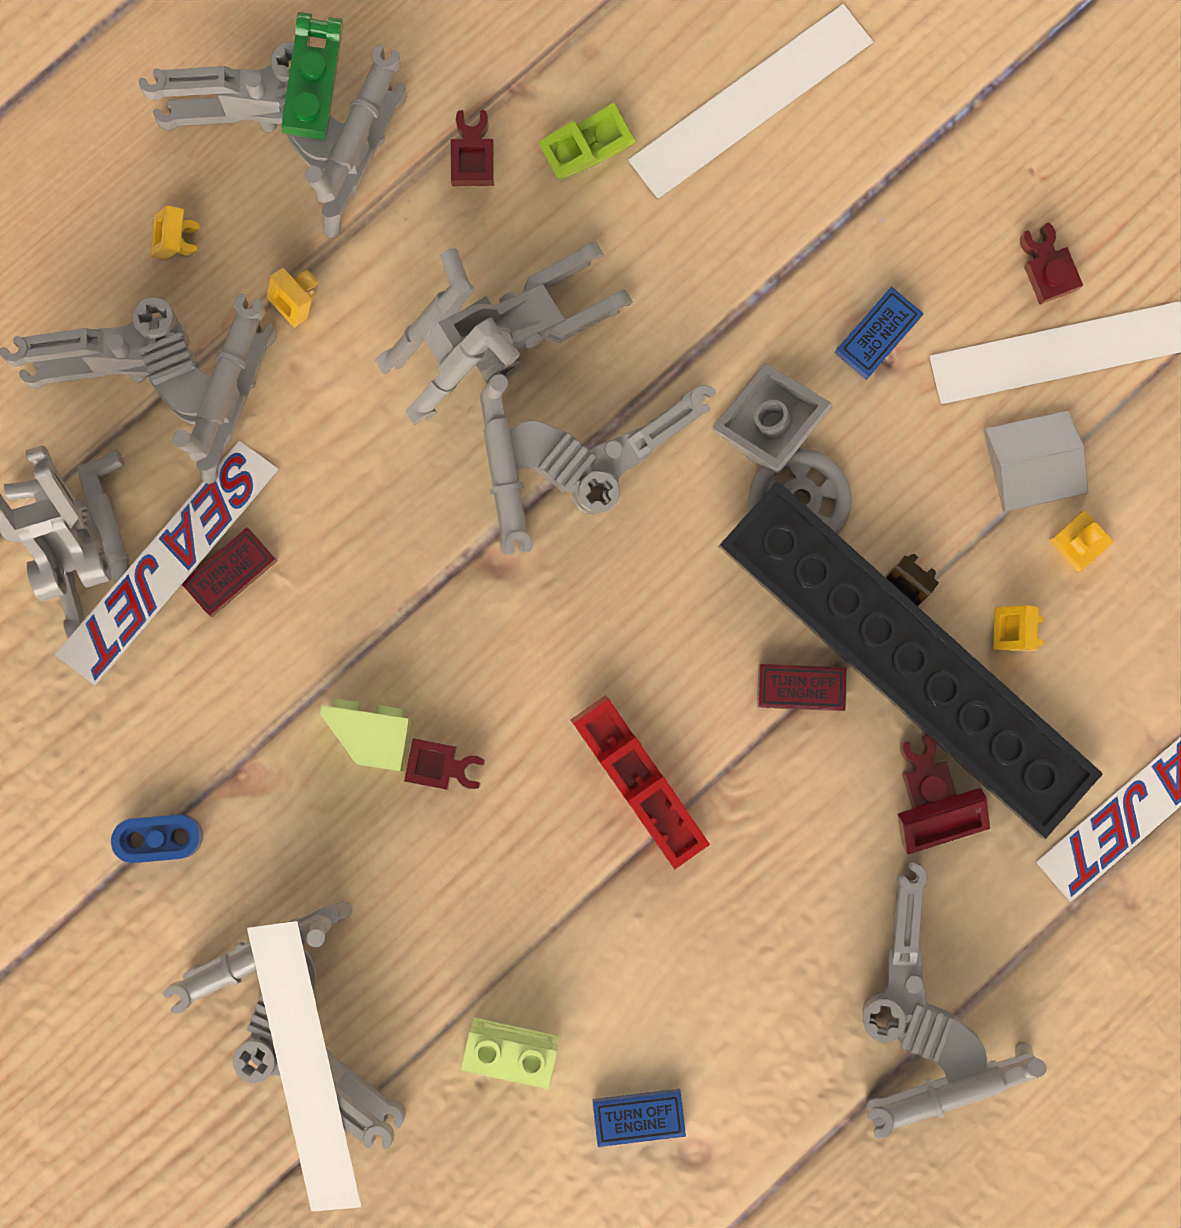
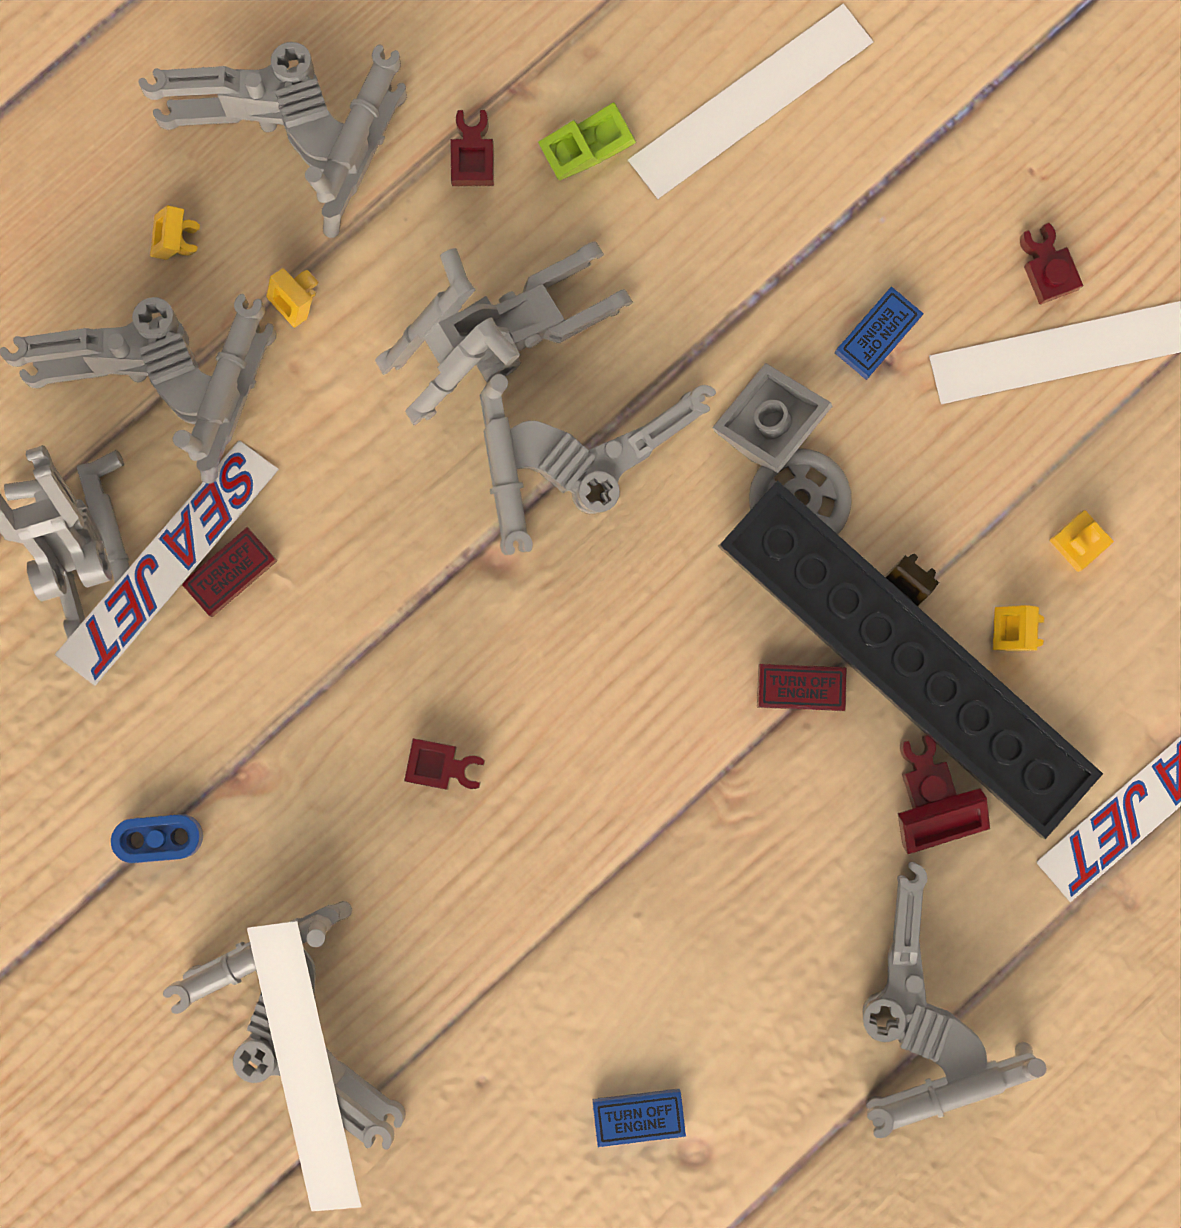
(312, 77): green plate -> none
(368, 737): yellowish green slope -> none
(510, 1053): yellowish green window -> none
(640, 782): red slope -> none
(1037, 460): light grey slope -> none

